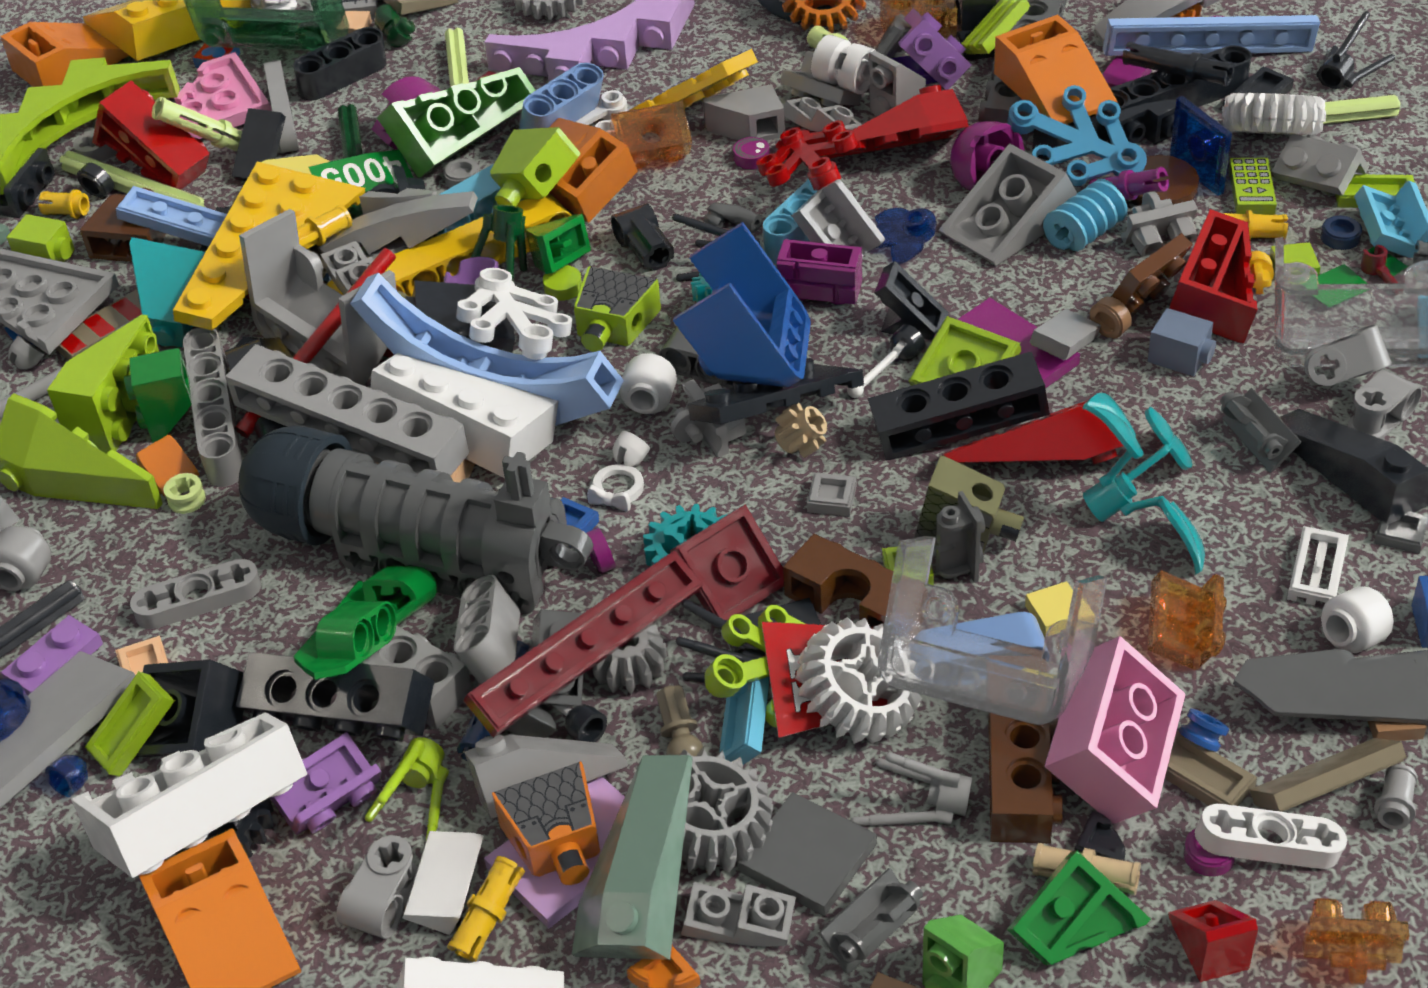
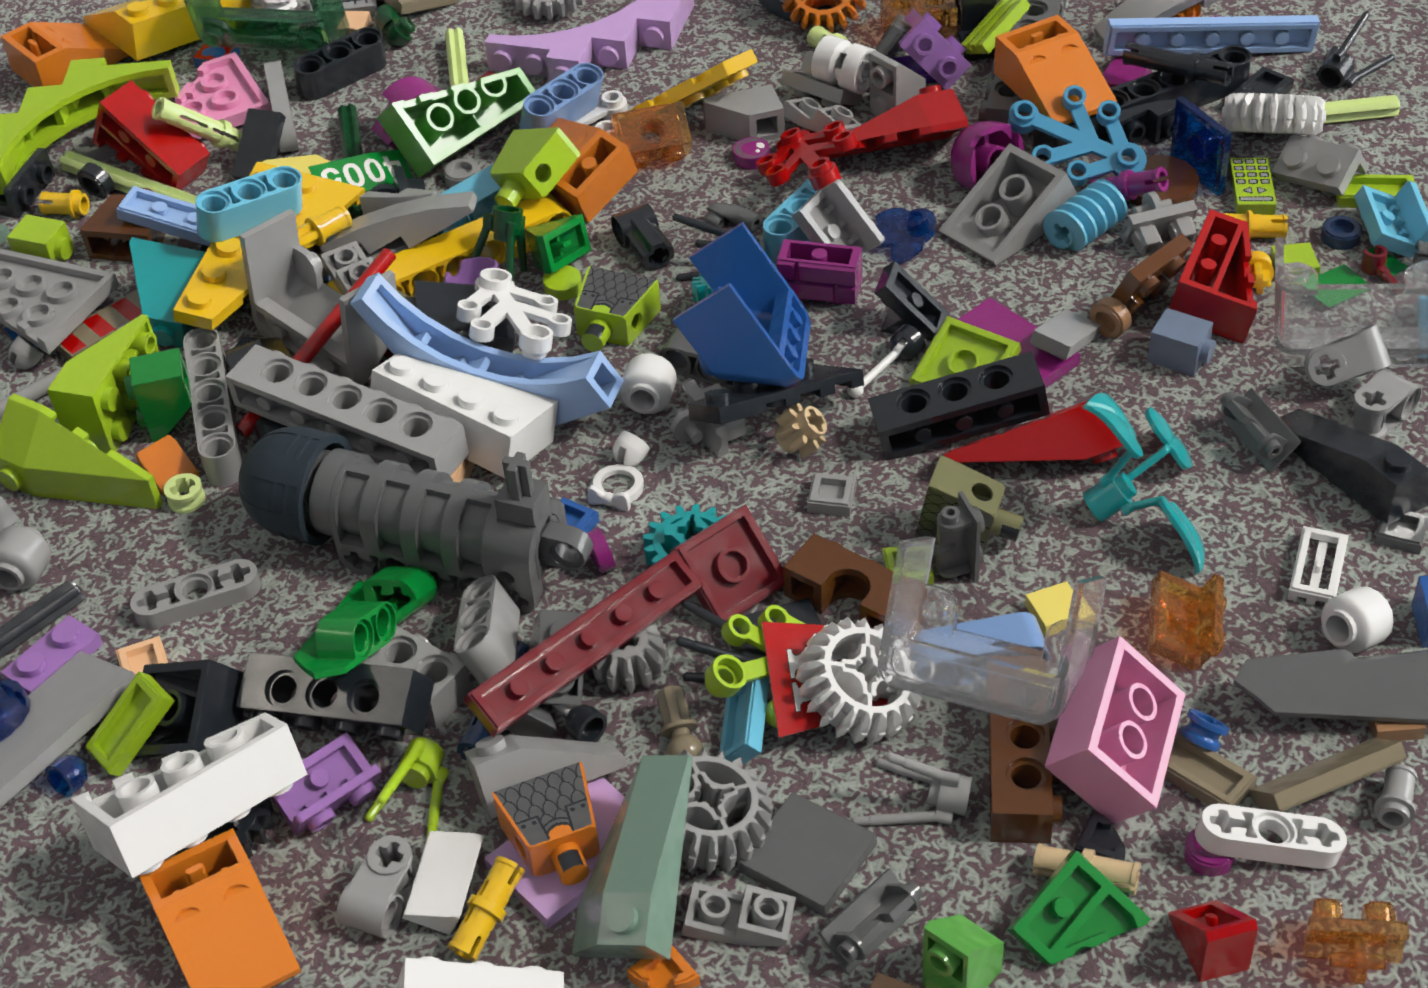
(247, 202): none -> medium azure beam

